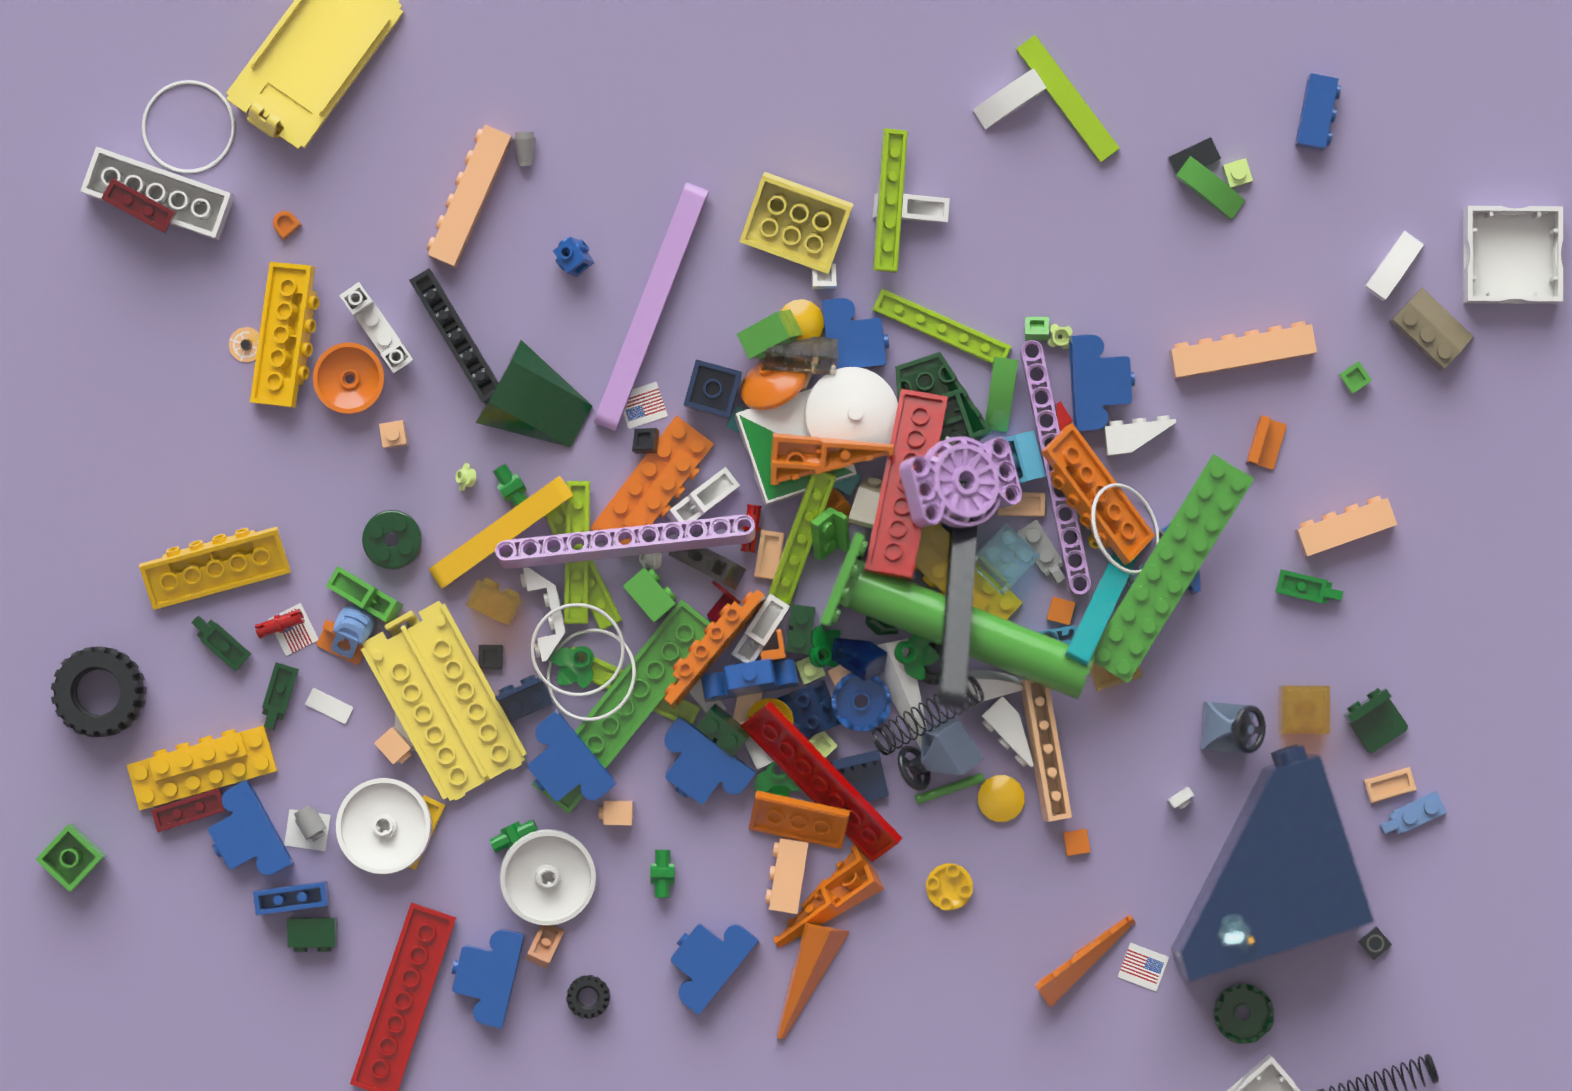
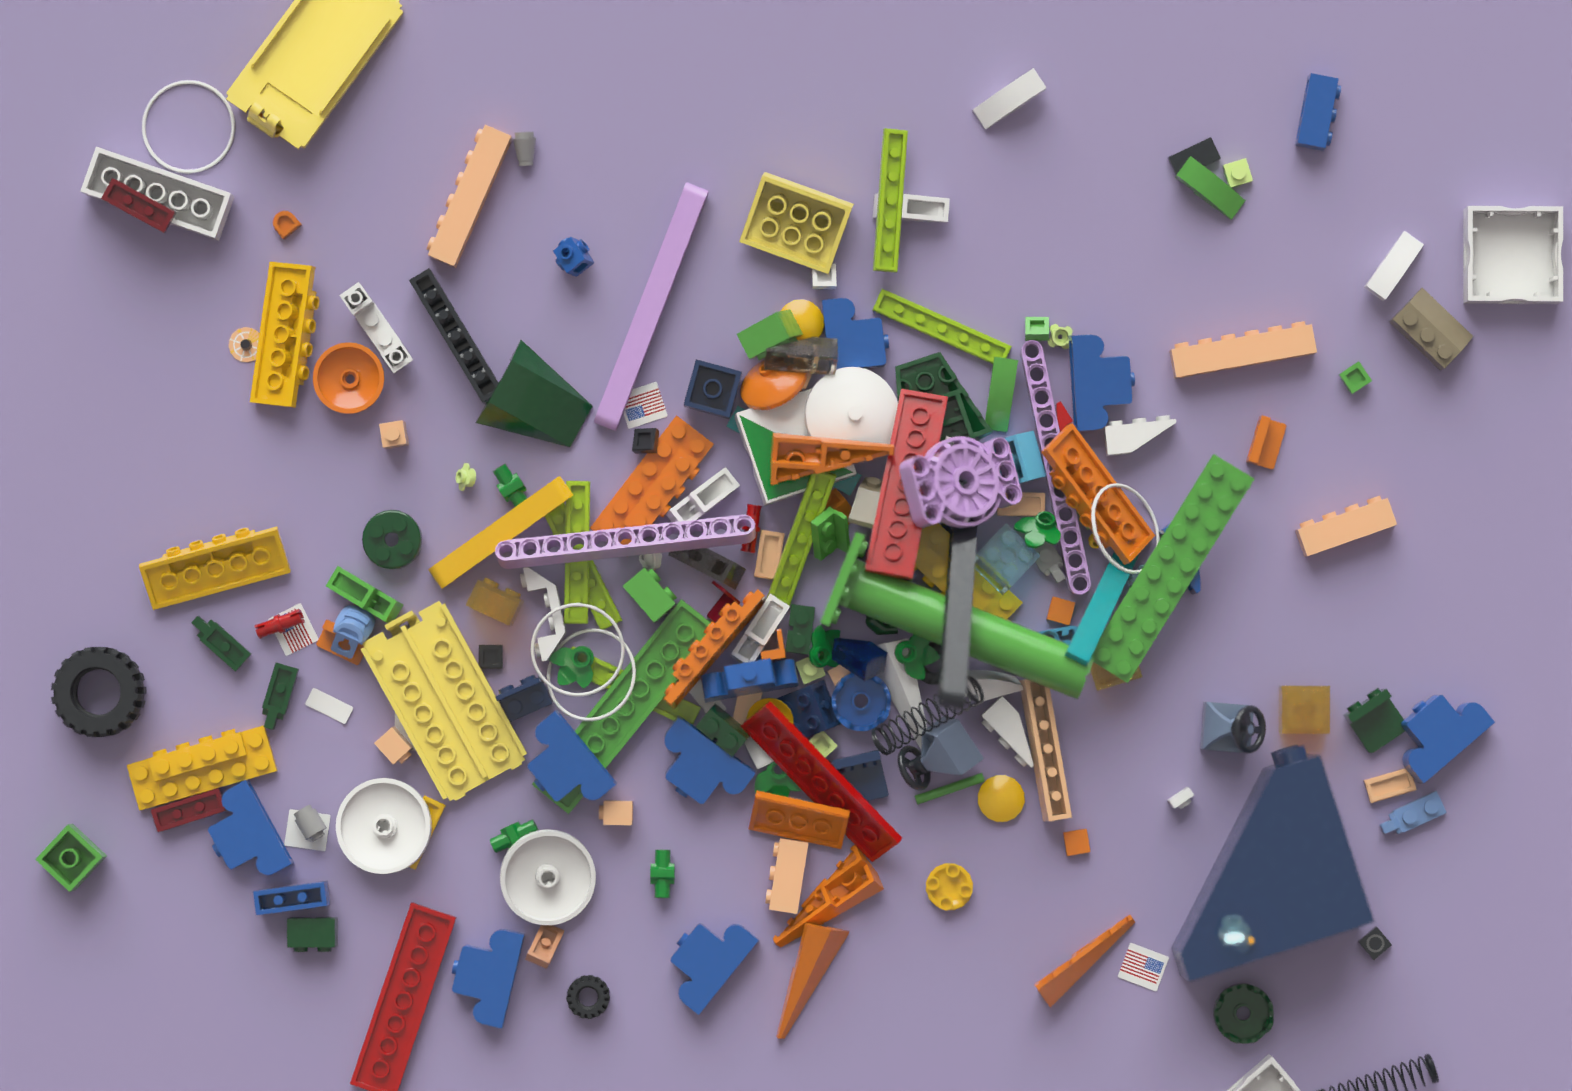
(1039, 529): none -> green plate
(1068, 99): lime tile -> none
(1306, 587): green hinge -> none
(1441, 734): none -> blue brick

